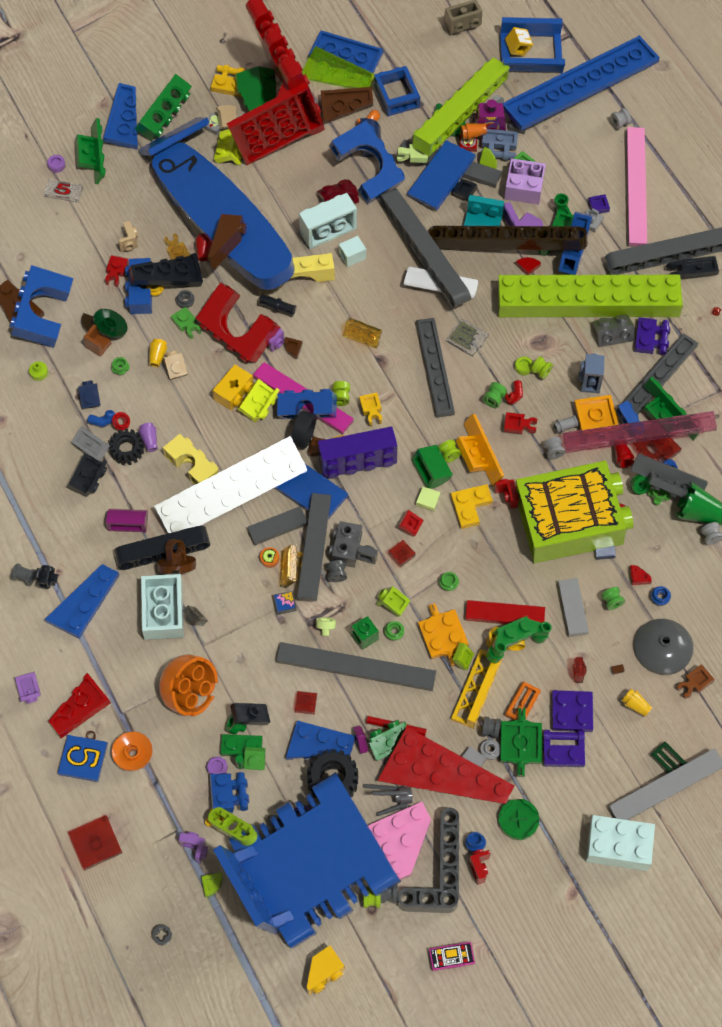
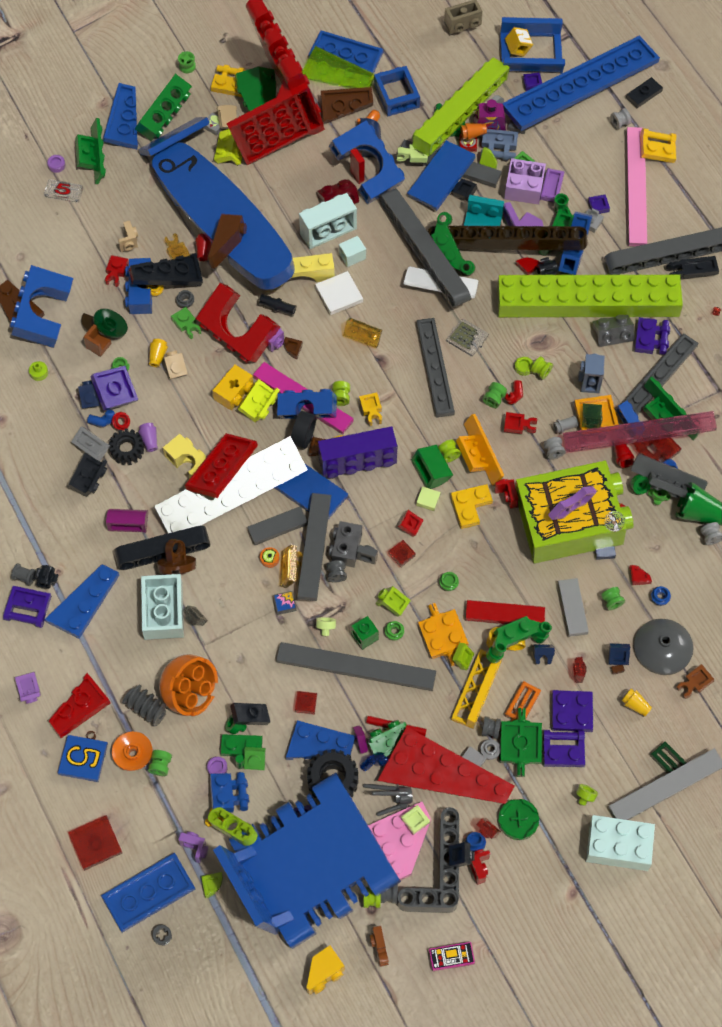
(27, 600): none -> dark purple plate
(114, 388): none -> dark purple plate
(145, 705): none -> dark grey piece
(148, 892): none -> blue tile
(159, 763): none -> bright green wheel
(183, 59): none -> bright green wheel
(221, 465): none -> red tile
(339, 293): none -> white tile
(357, 165): none -> red tile
(377, 941): none -> dark orange plate
(379, 757): none -> clear blue arm
(415, 819): none -> yellowish green tile
(448, 246): none -> green plate
(460, 855): none -> black tile
(487, 828): none -> clear red plate
(531, 80): none -> dark purple tile
(543, 649): none -> dark blue tile
(547, 267): none -> black gear
(552, 184): none -> medium lavender tile
(579, 499): none -> medium lavender tile
(586, 794): none -> lime tile
(591, 415): none -> clear green bracket
(614, 521): none -> clear tile
(619, 654): none -> dark blue tile
(644, 92): none -> black plate
(658, 150): none -> yellow plate

